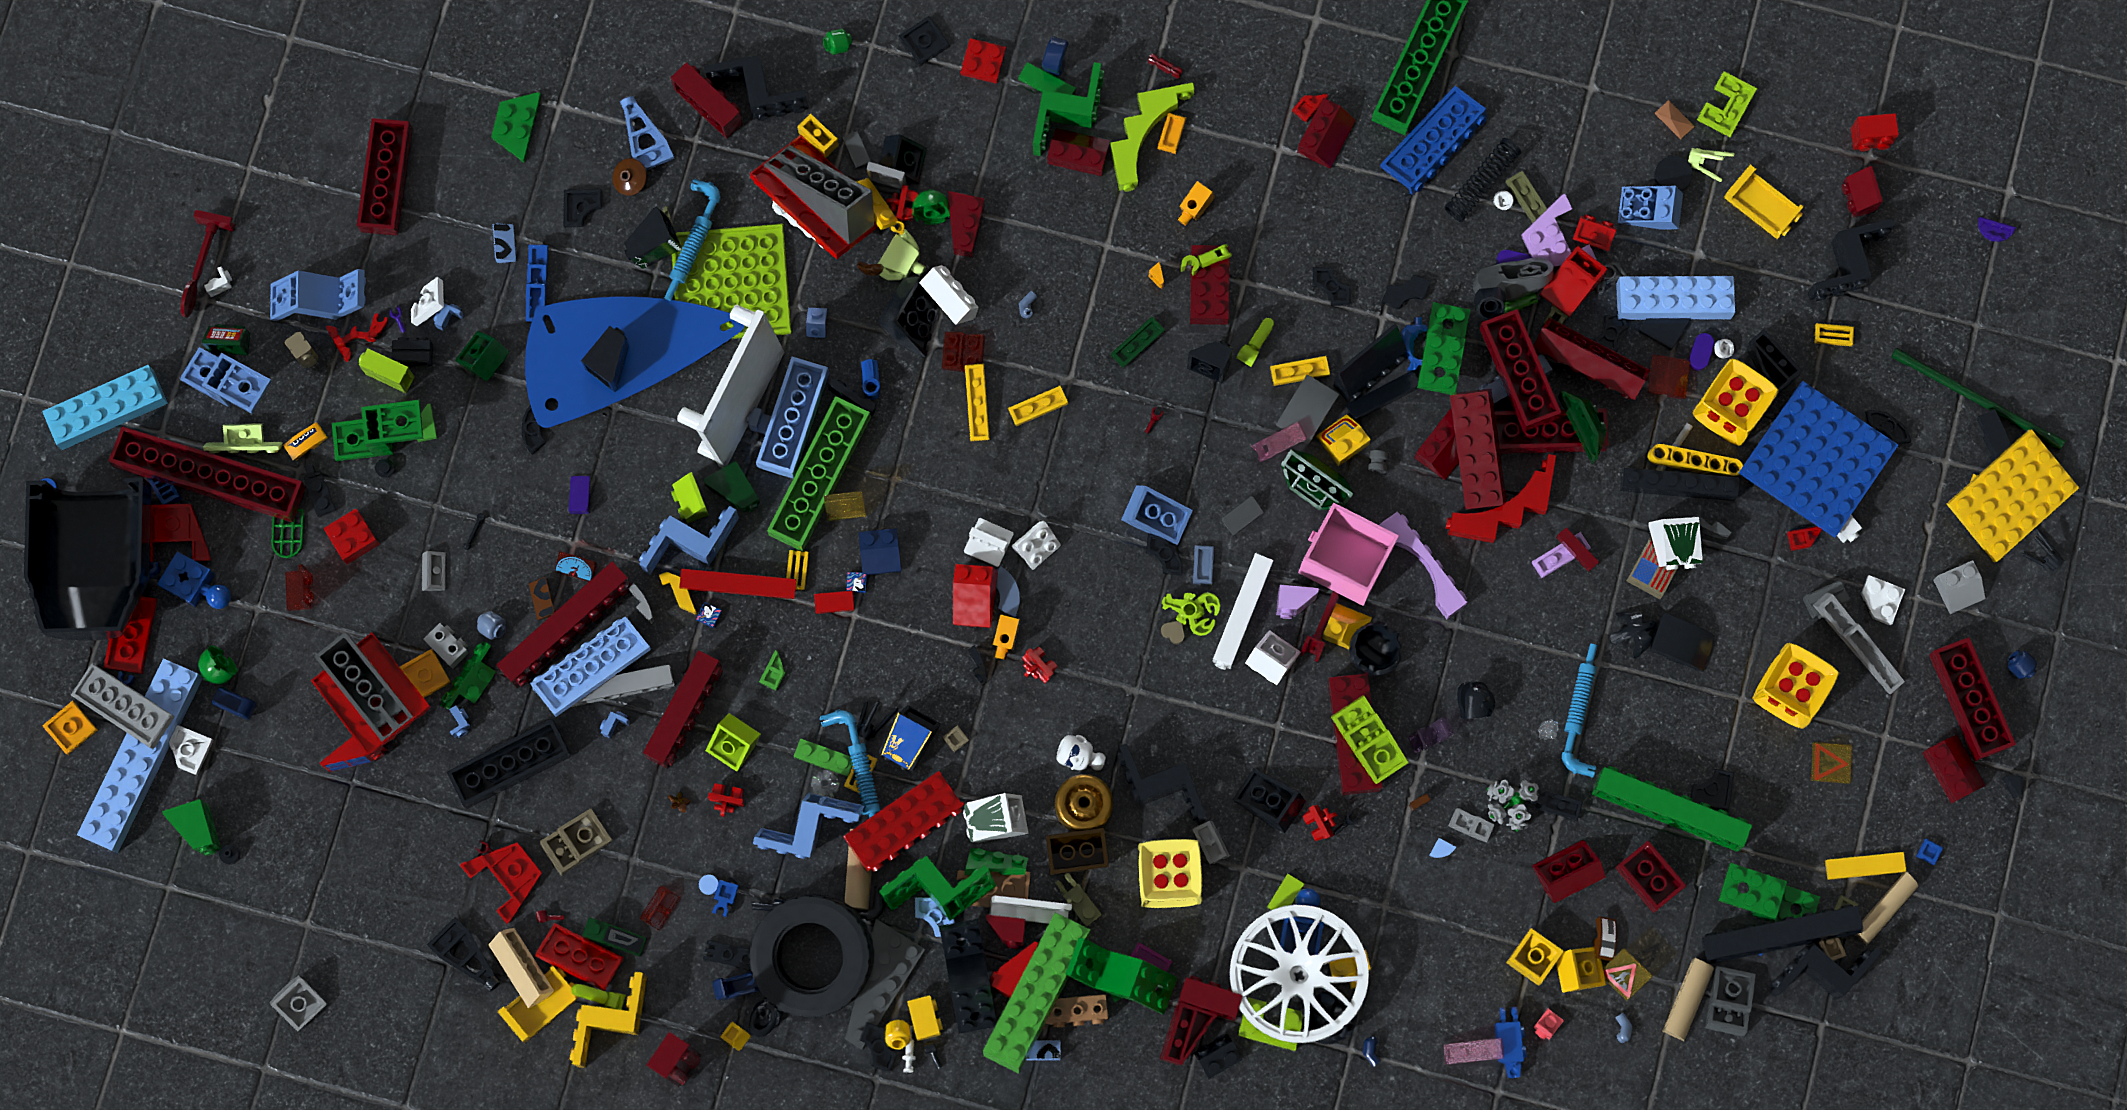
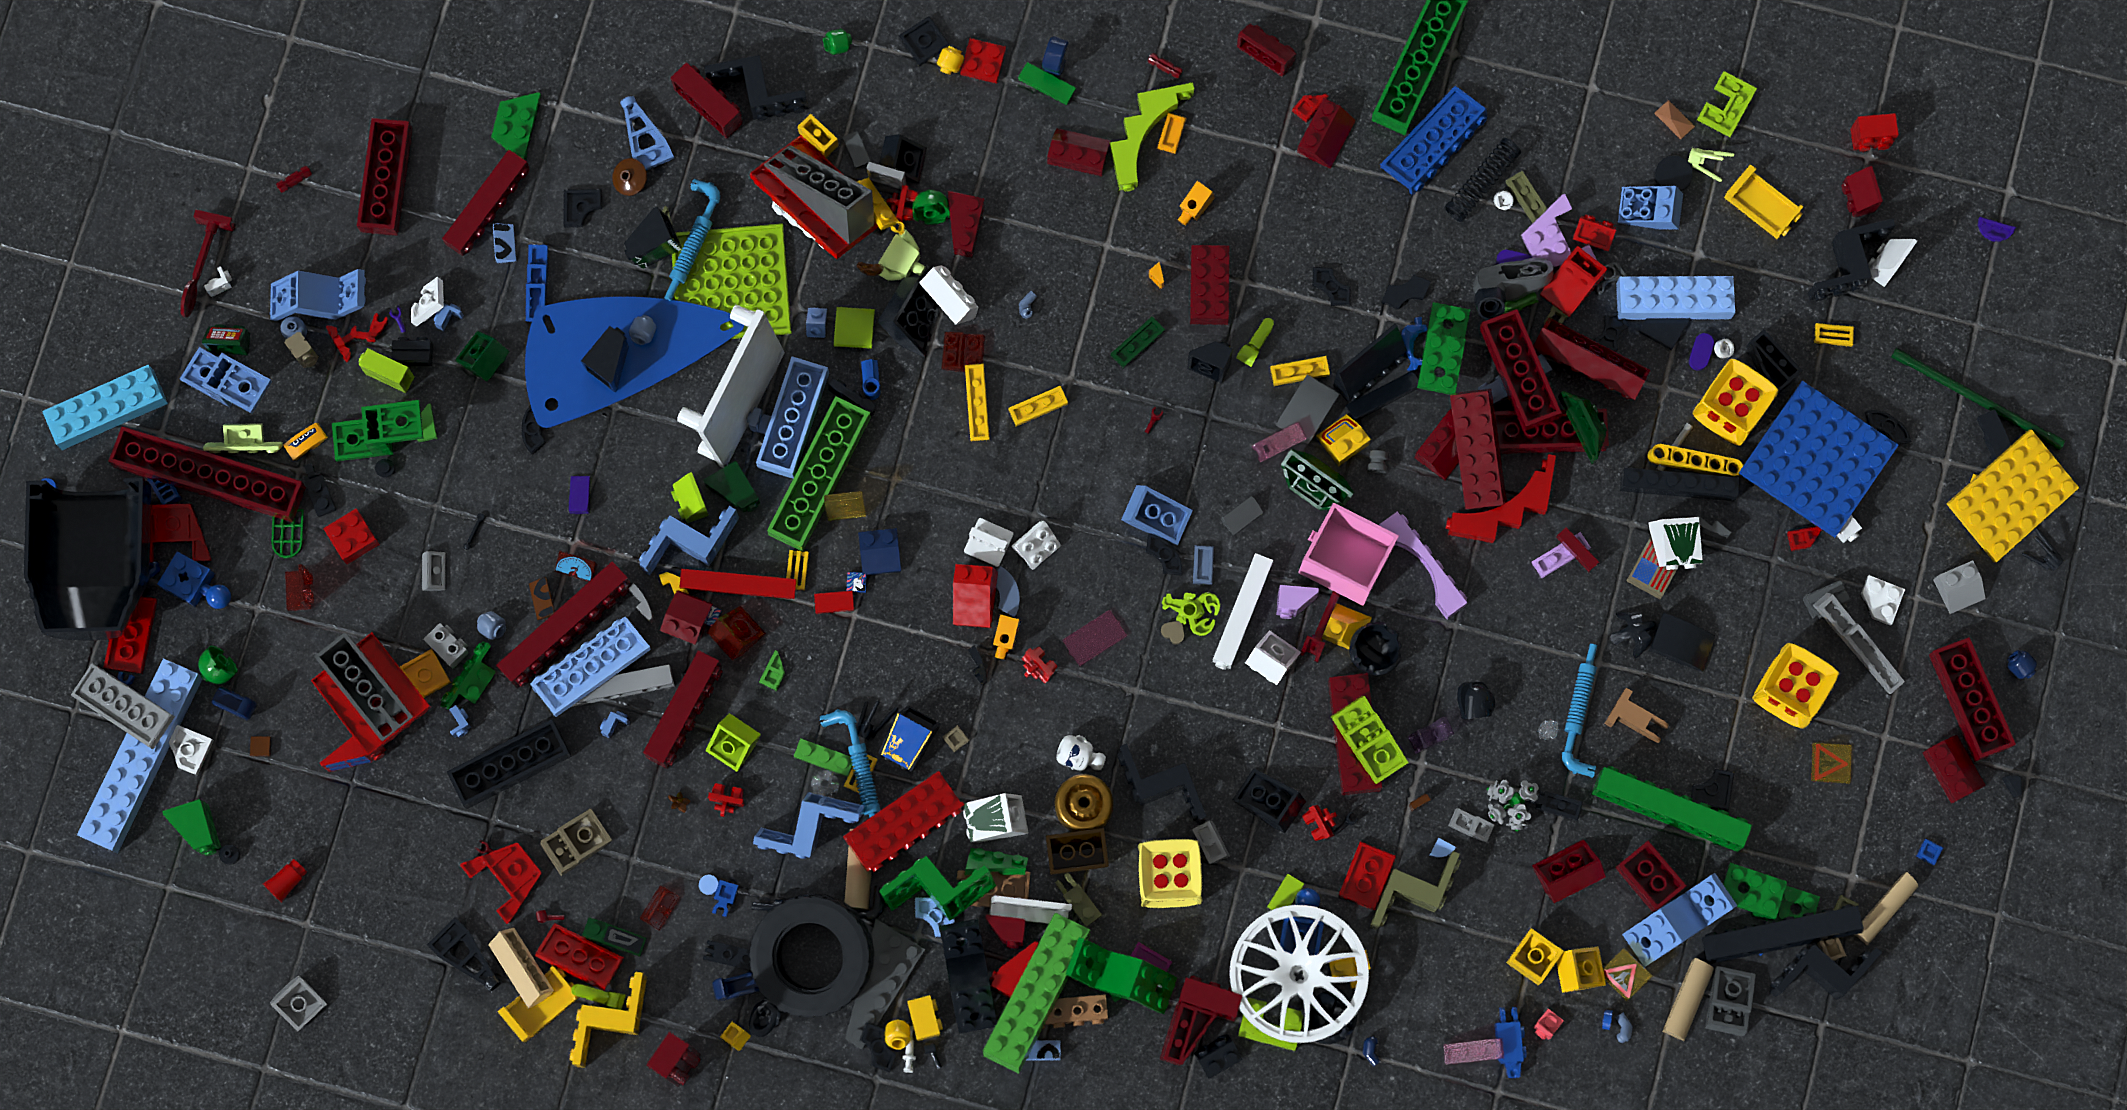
(70, 727): light orange tile -> none
(260, 746): none -> reddish brown tile
(285, 880): none -> red plant
(292, 325): none -> sand blue head
(293, 179): none -> dark red axle
(486, 202): none -> dark red brick
(642, 330): none -> sand blue head
(686, 617): none -> dark red slope
(735, 632): none -> clear red slope
(854, 327): none -> lime slope
(950, 60): none -> yellow head
(1068, 109): green bracket -> none
(1094, 638): none -> clear pink piece
(1205, 259): lime piece -> none
(1266, 49): none -> dark red slope
(1367, 875): none -> red tile
(1415, 891): none -> olive bracket
(1607, 938): slope -> none
(1607, 1019): none -> blue tile
(1634, 716): none -> medium nougat piece
(1669, 376): clear red slope -> none
(1679, 920): none -> medium blue bracket
(1865, 866): yellow tile -> none
(1889, 259): none -> white slope

